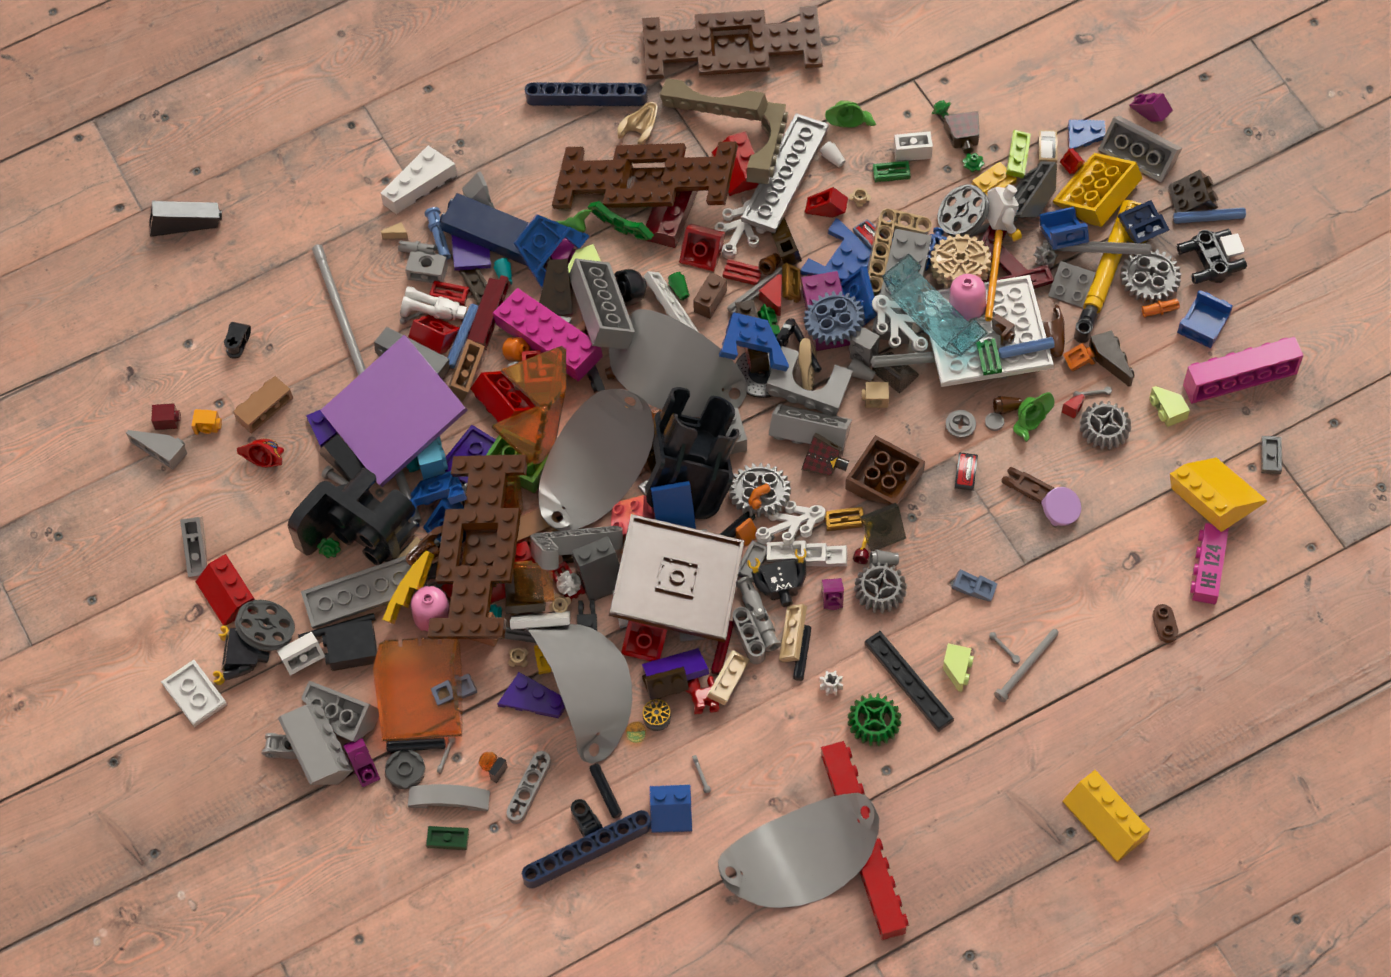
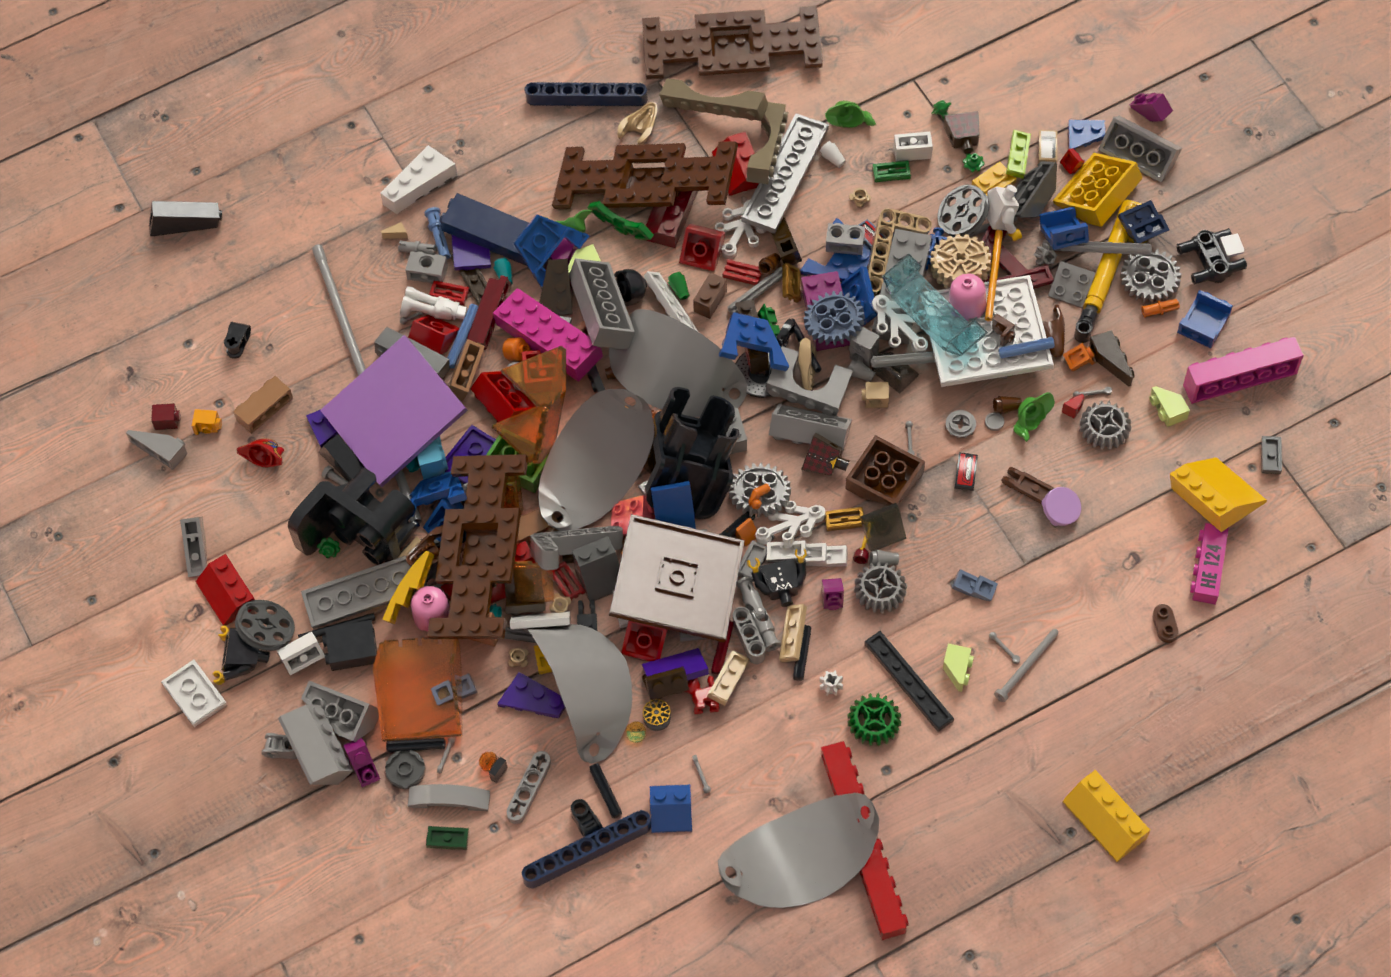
(478, 190): light grey slope -> none
(568, 583): white gear -> none
(771, 294): red slope -> none
(827, 203): red slope -> none
(844, 241): none -> light grey brick
(909, 424): none -> light grey hinge
(986, 344): green tile -> none
(1193, 192): dark brown bracket -> none
(1209, 215): medium blue axle -> none

